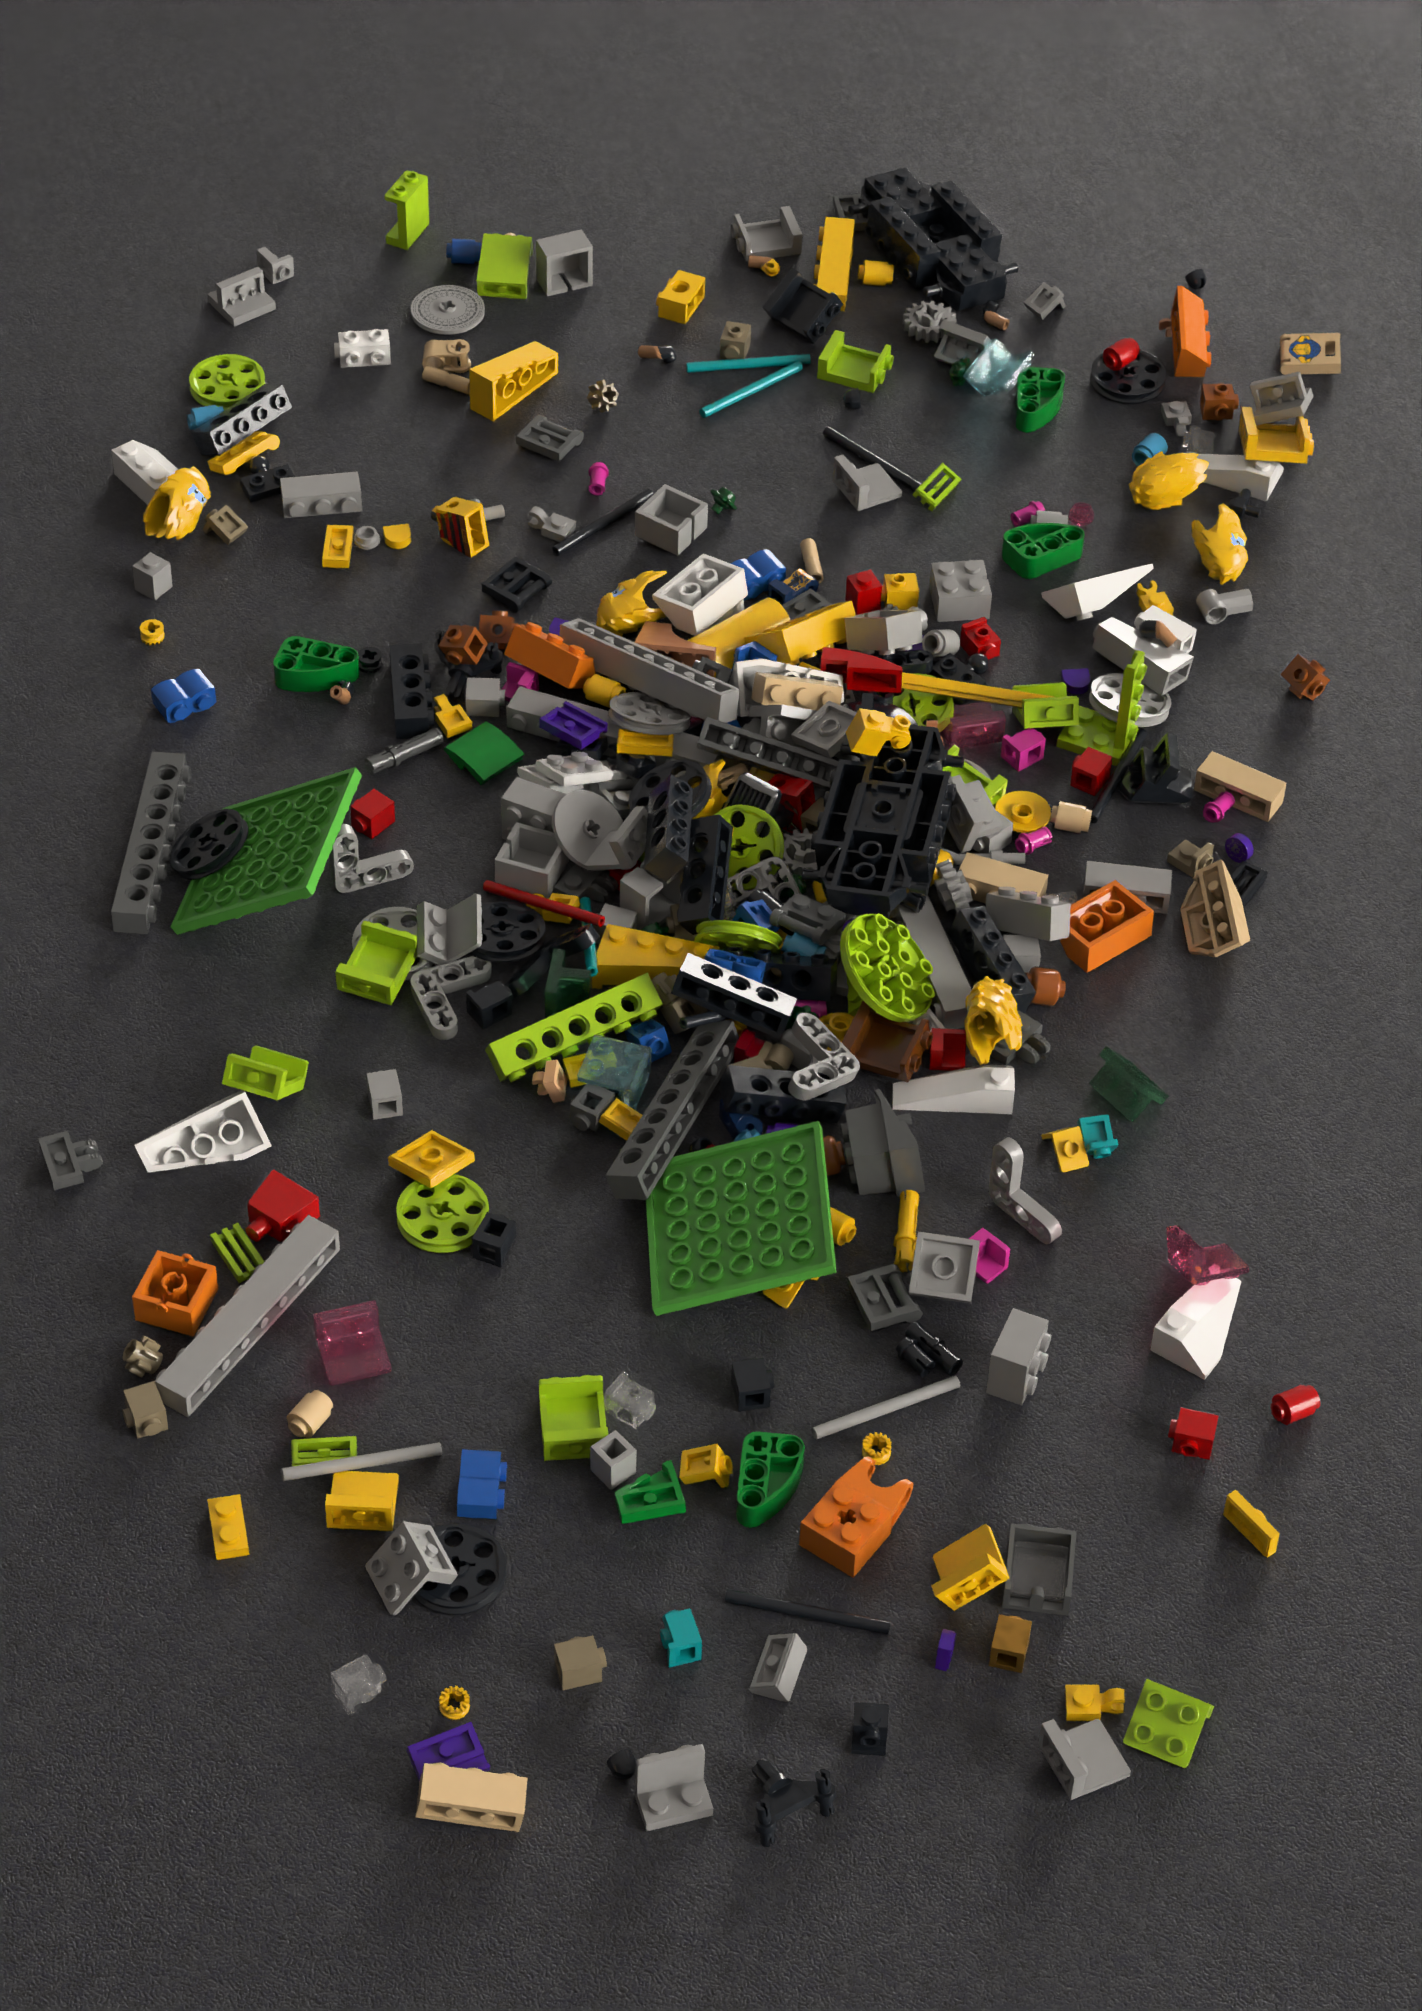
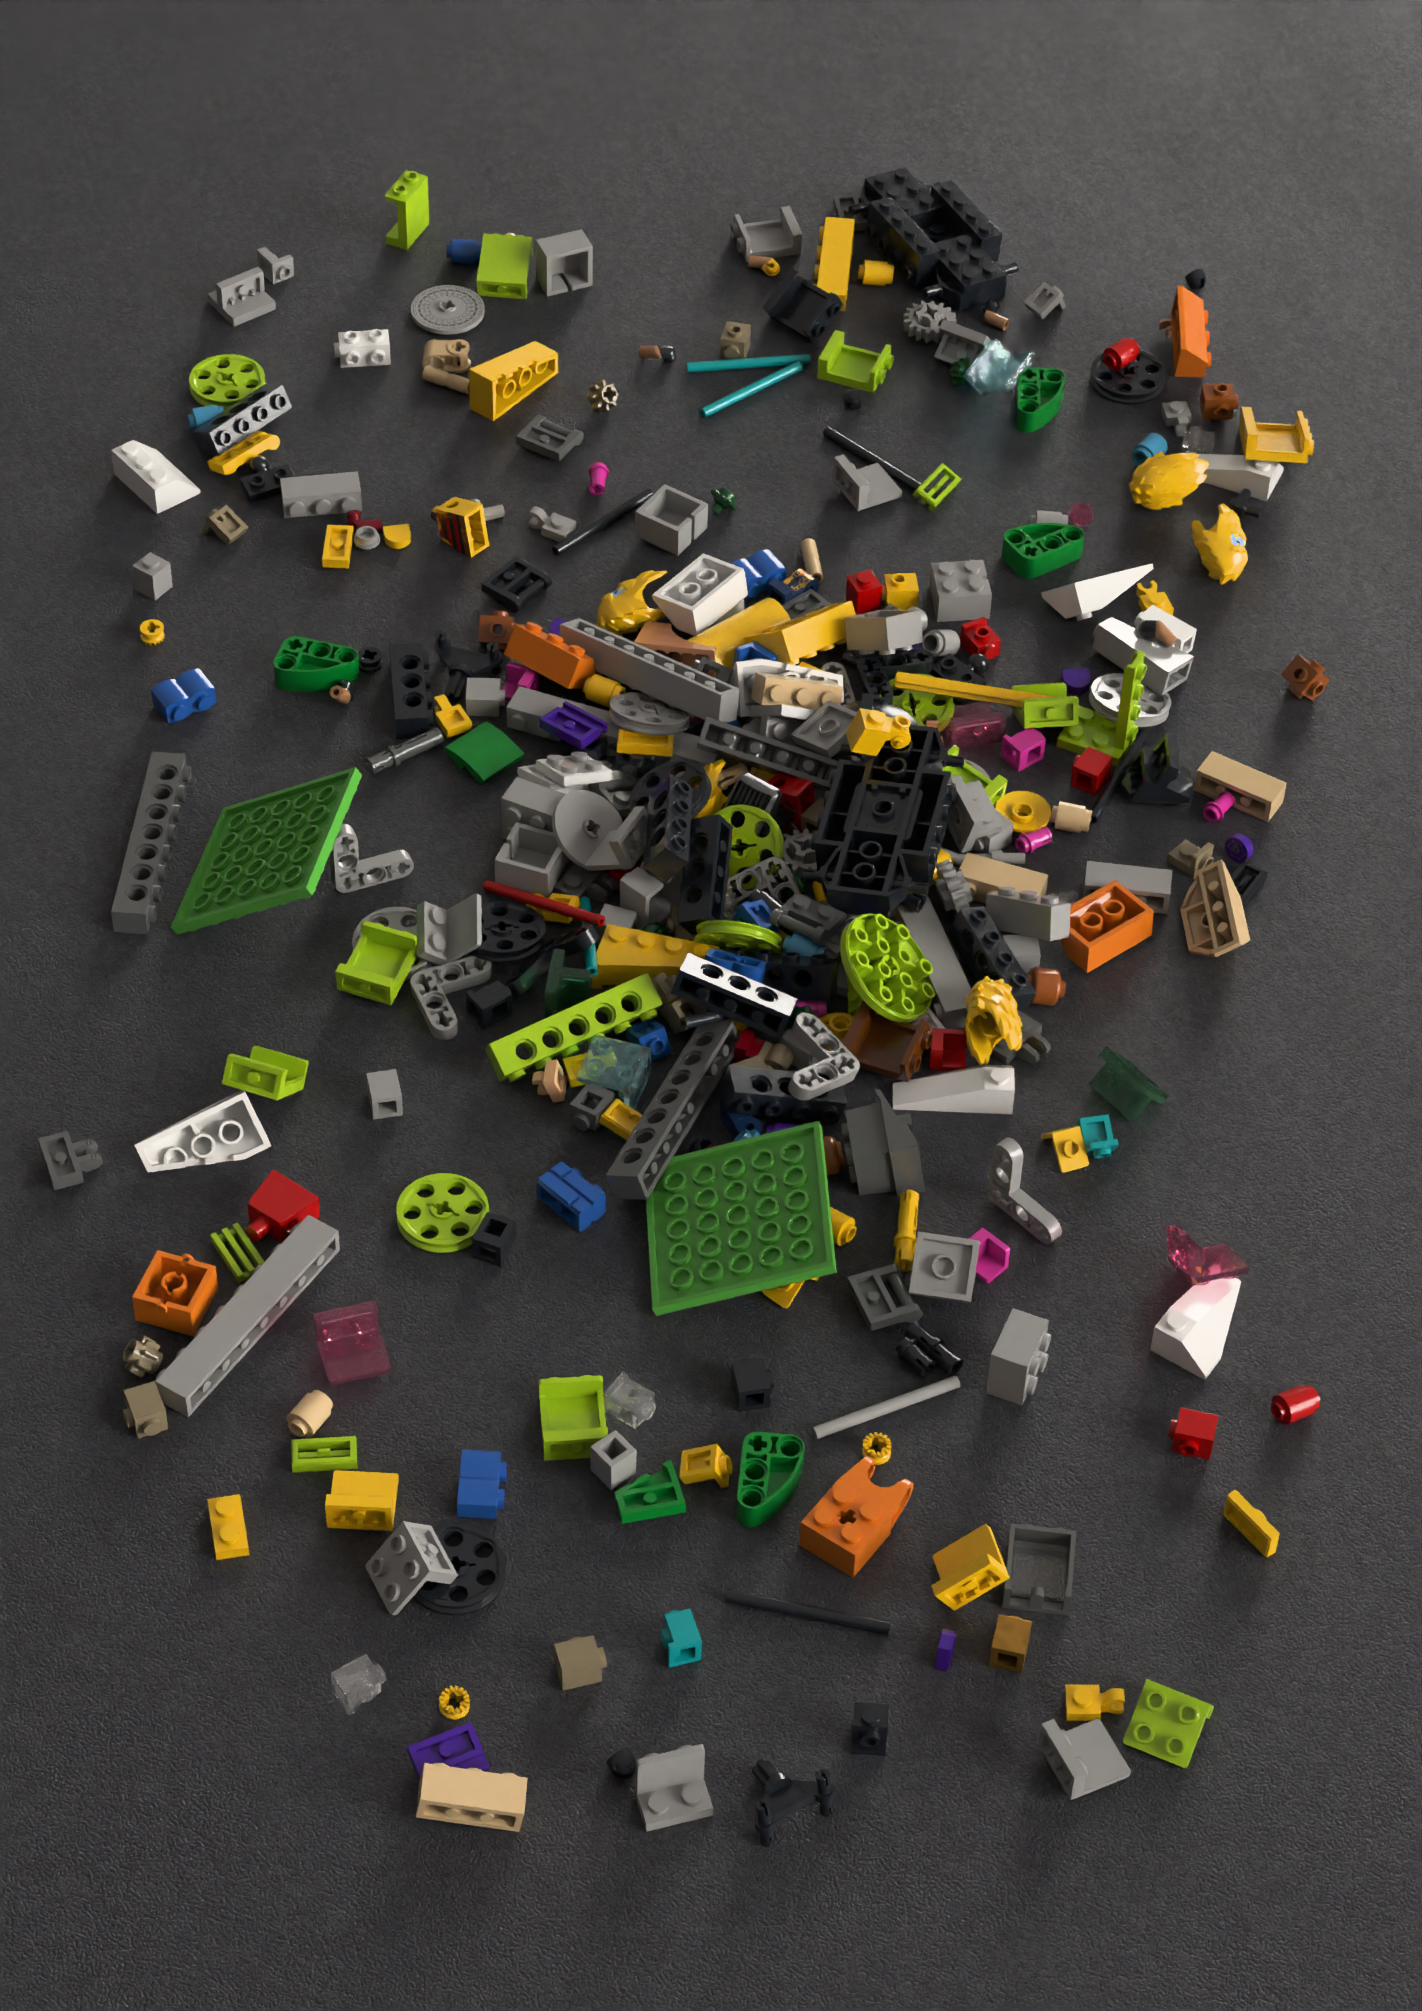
(177, 504): yellow head -> none
(211, 841): black wedge -> none
(355, 520): none -> dark red arm
(361, 1461): light grey piece -> none
(372, 813): red brick -> none
(431, 1159): yellow tile -> none
(463, 644): dark orange brick -> none
(571, 1196): none -> blue brick
(681, 297): yellow brick -> none
(779, 1666): light grey slope -> none
(862, 670): red slope -> none
(1024, 515): dark pink pin -> none
(1217, 606): light grey piece -> none
(1280, 398): light grey bracket -> none
(1308, 353): tan container -> none

